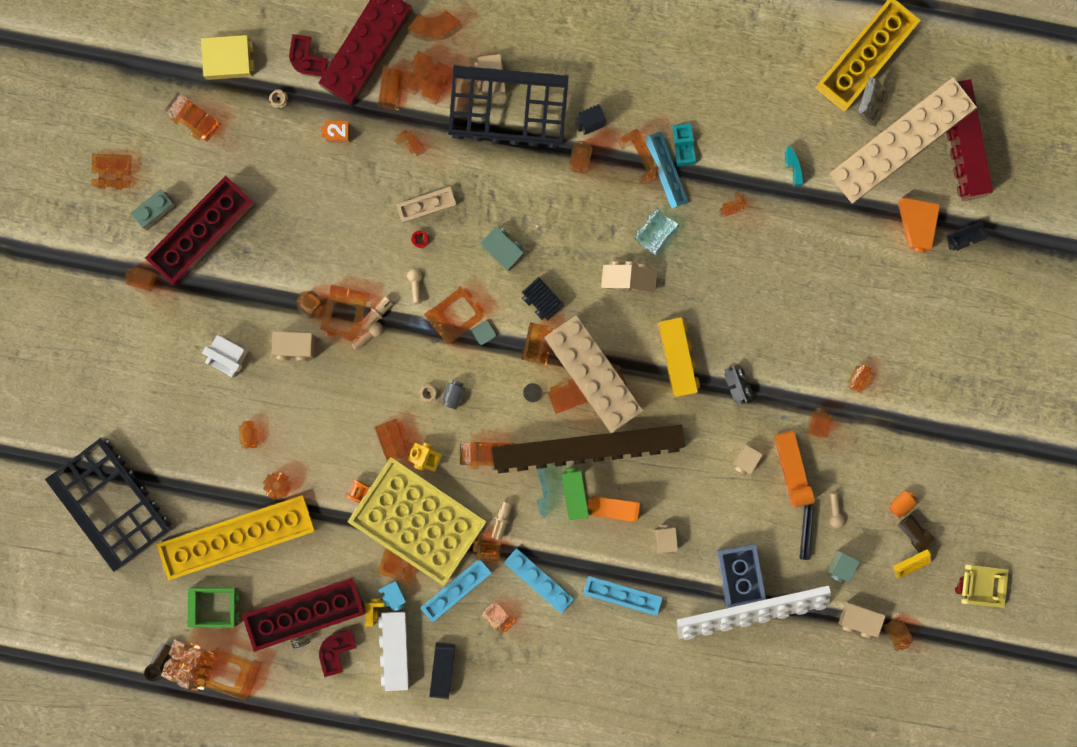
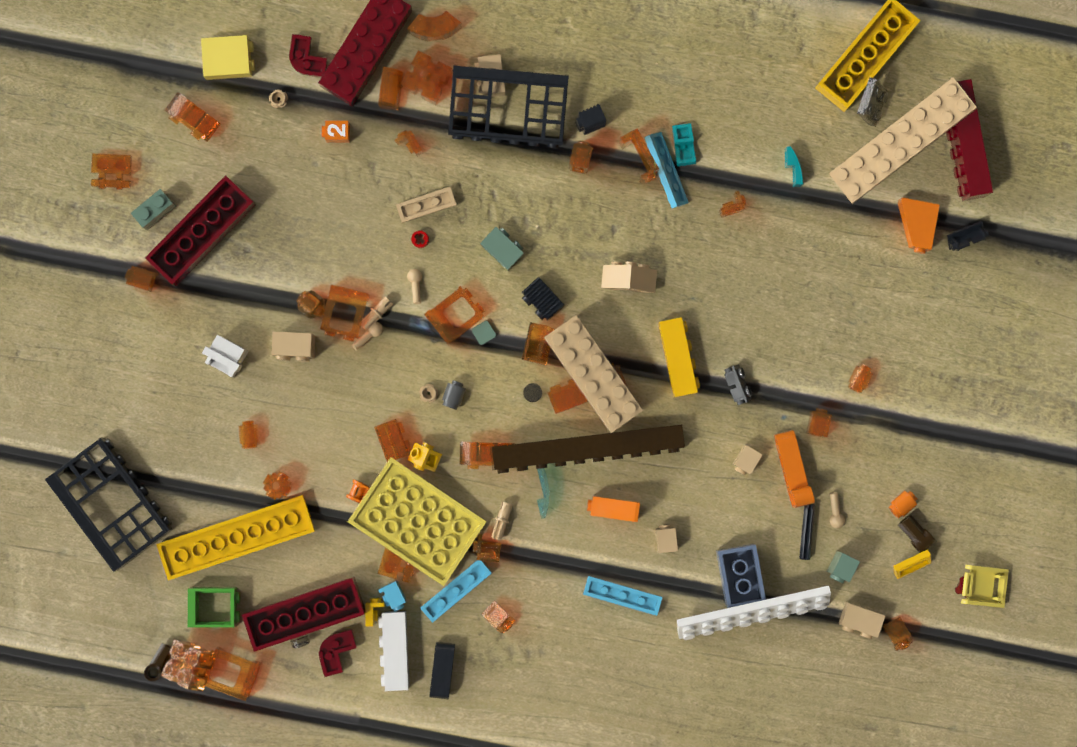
(538, 580): medium azure plate -> none
(574, 494): bright green window -> none
(656, 232): clear light blue bracket -> none

